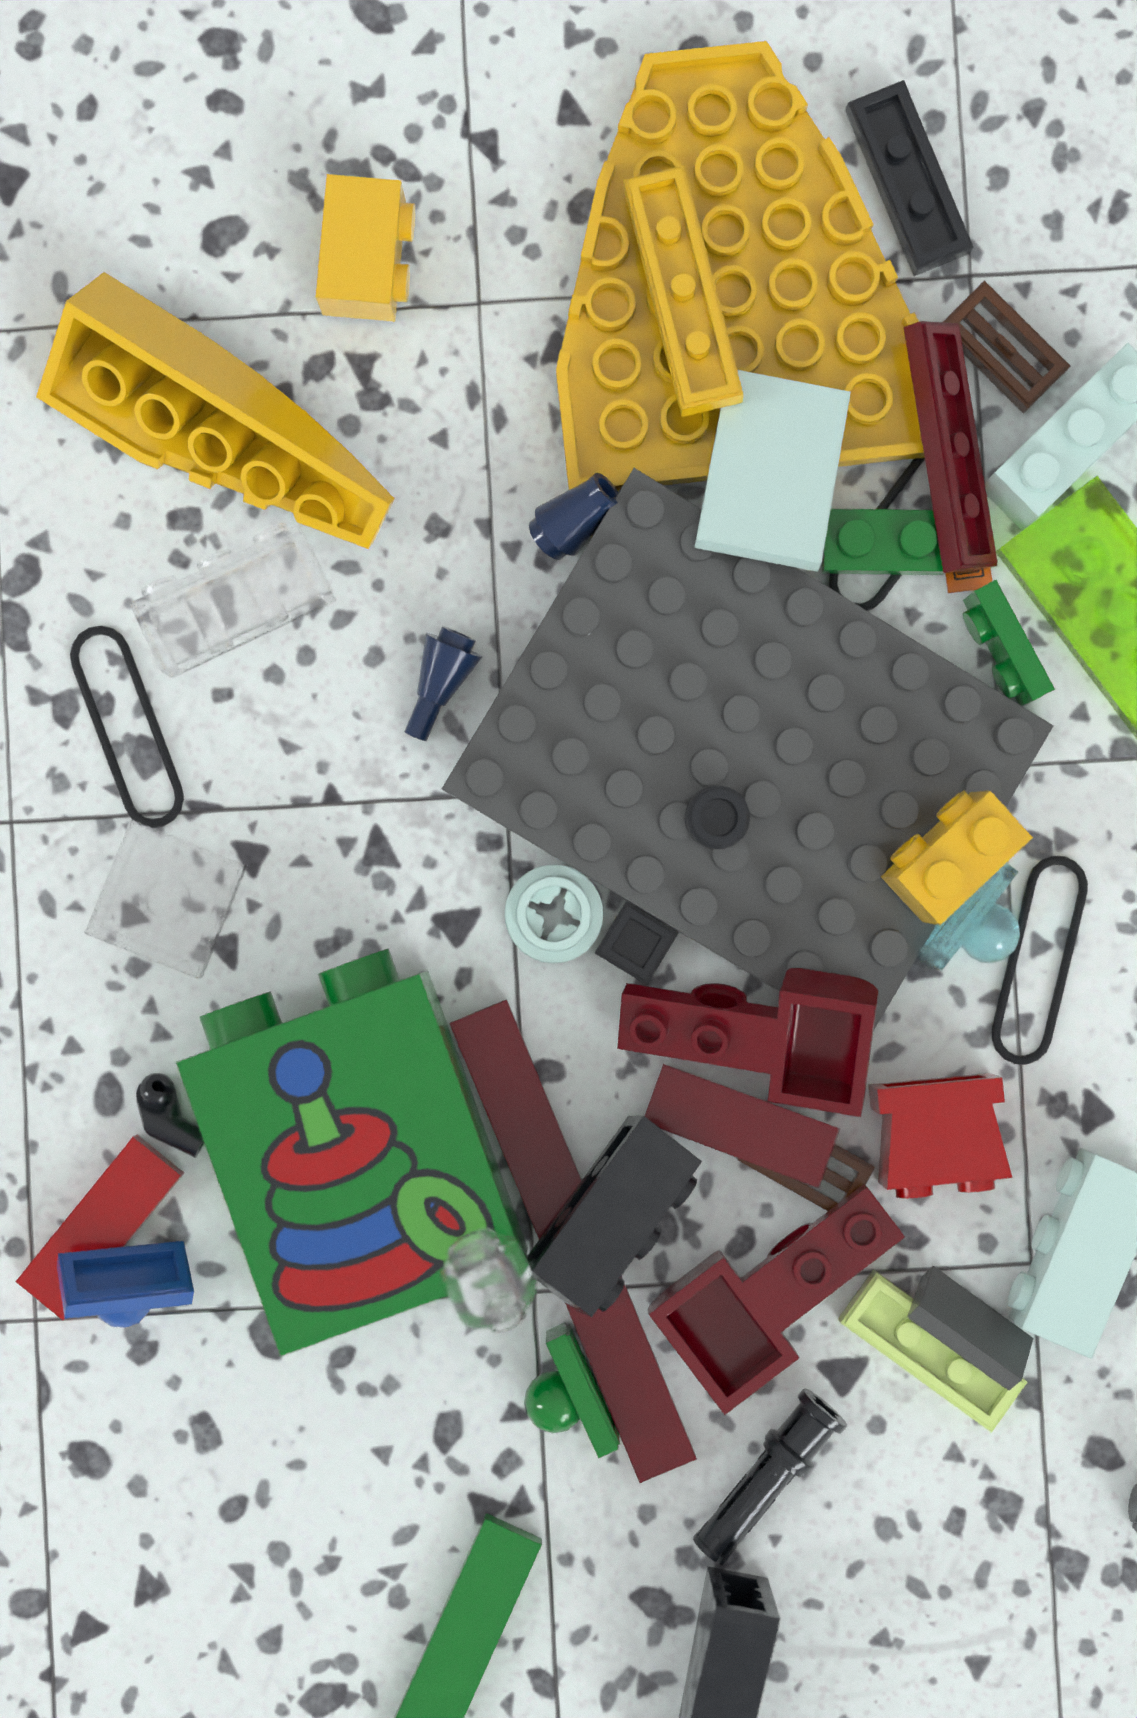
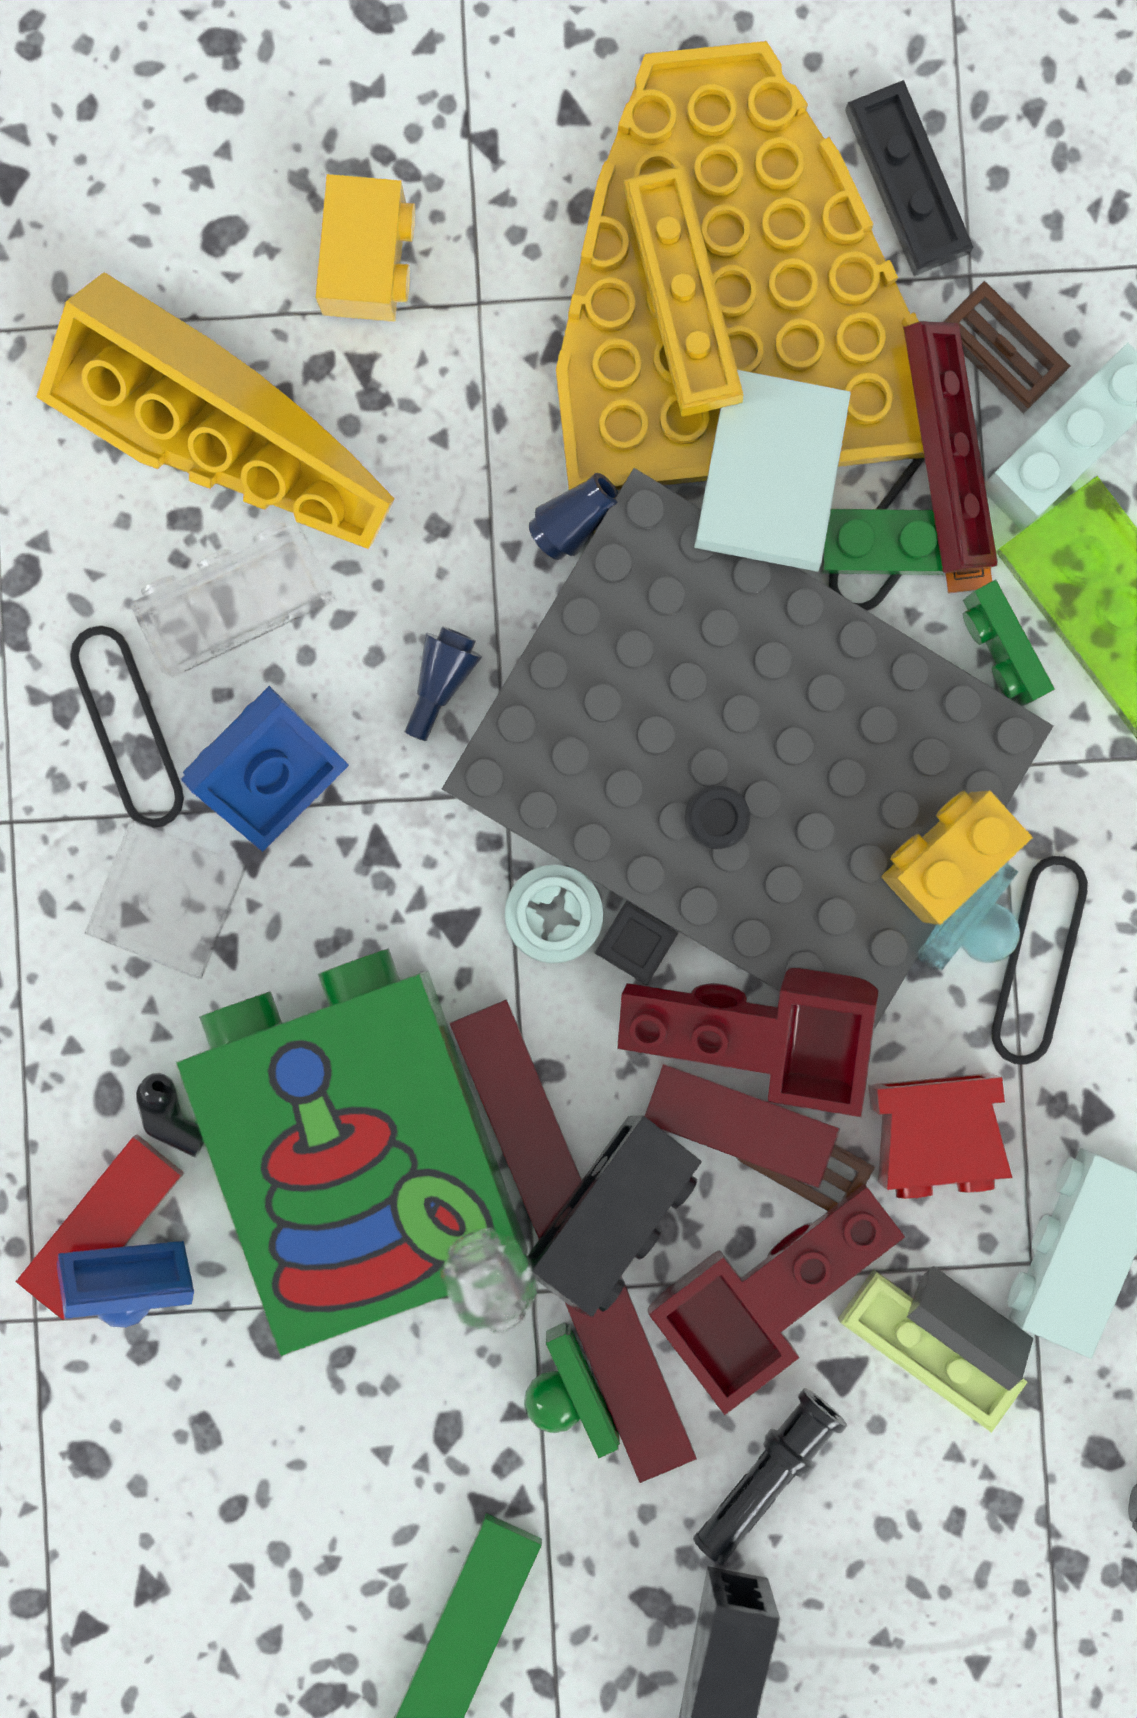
(263, 769): none -> blue bracket

